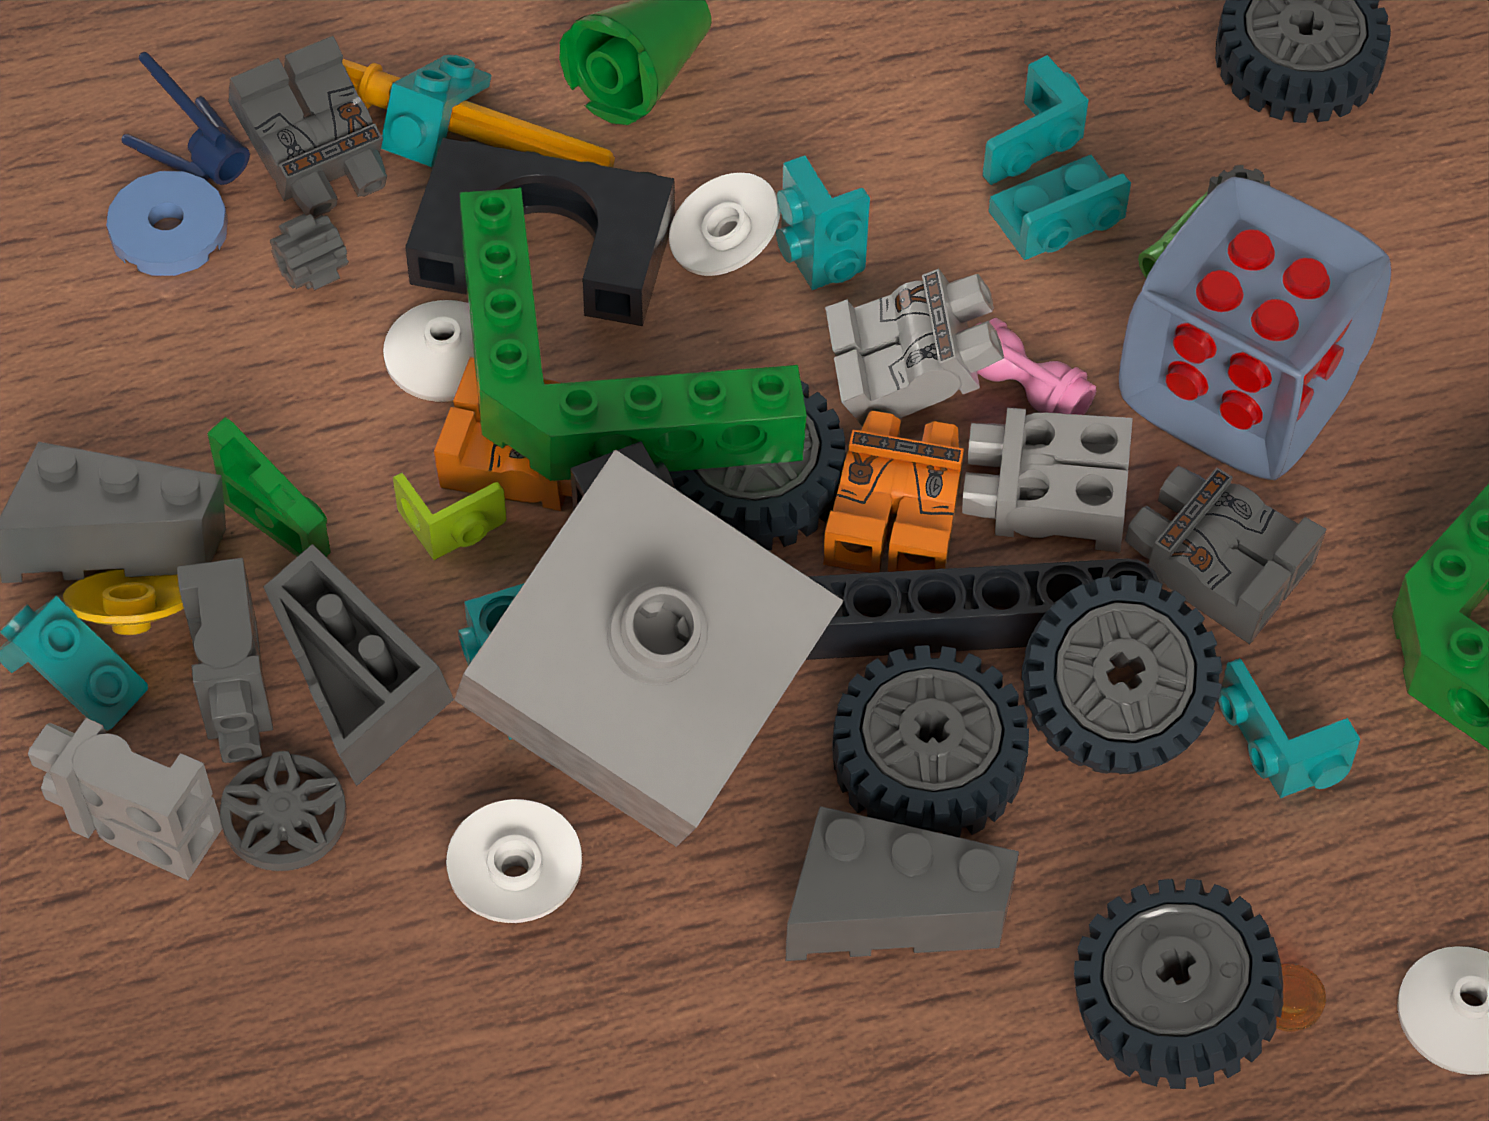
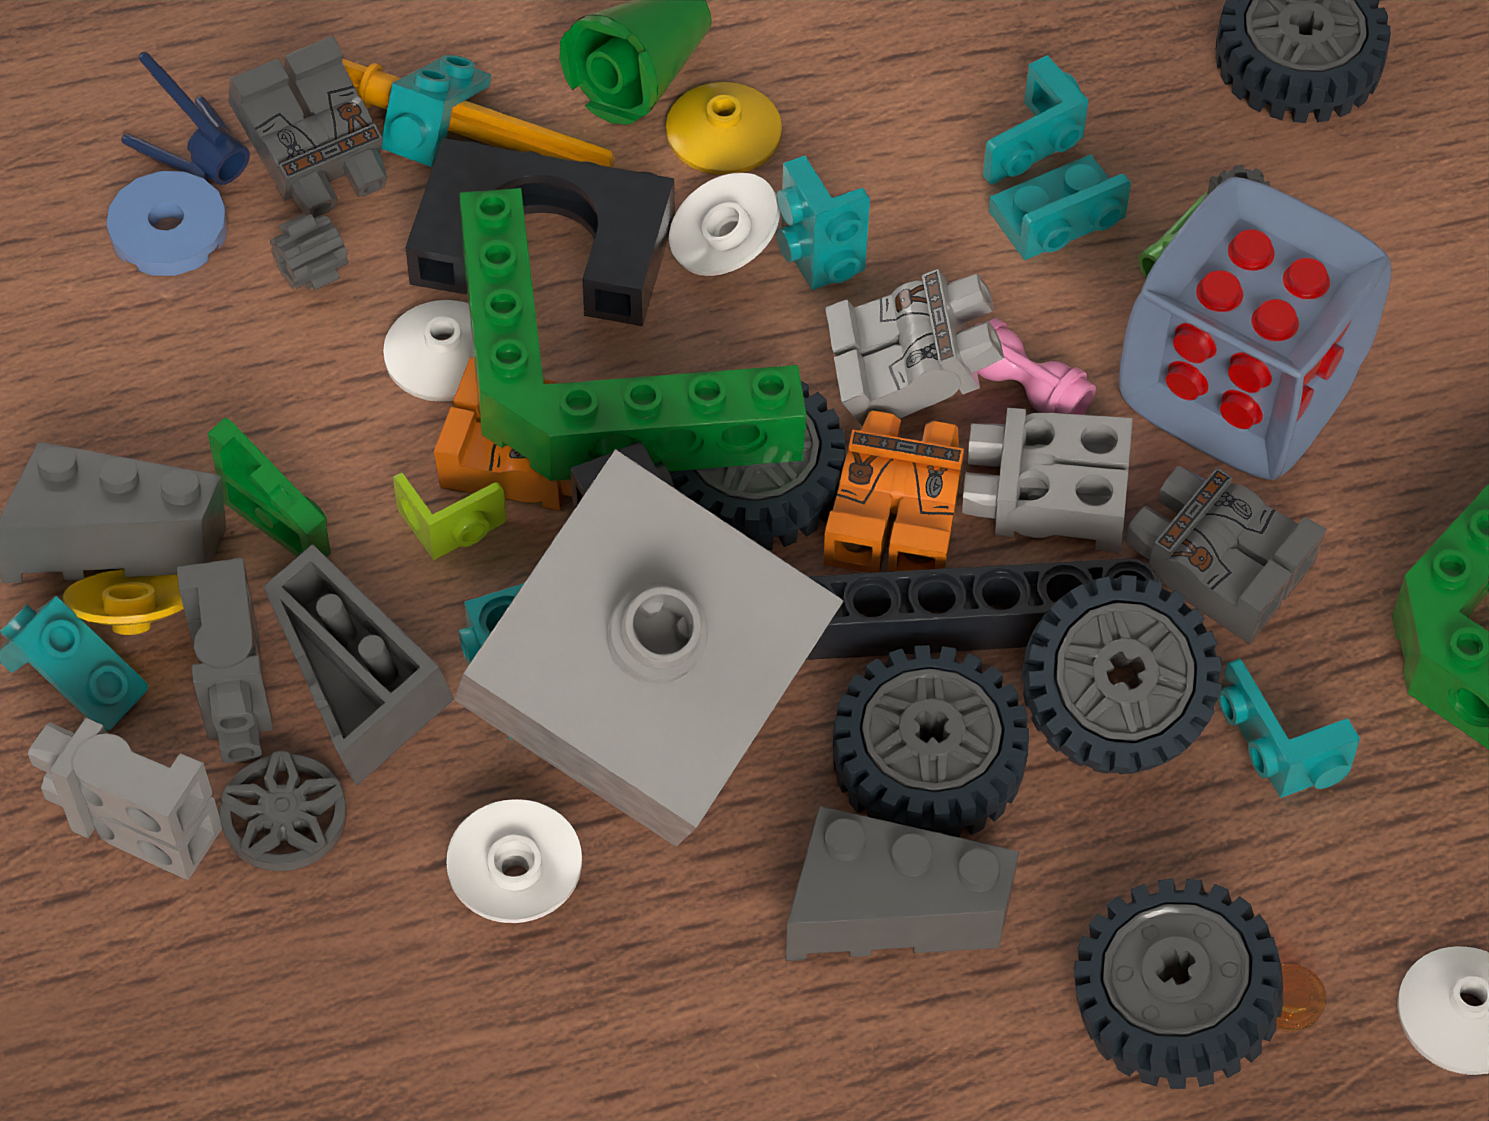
(723, 128): none -> yellow dish

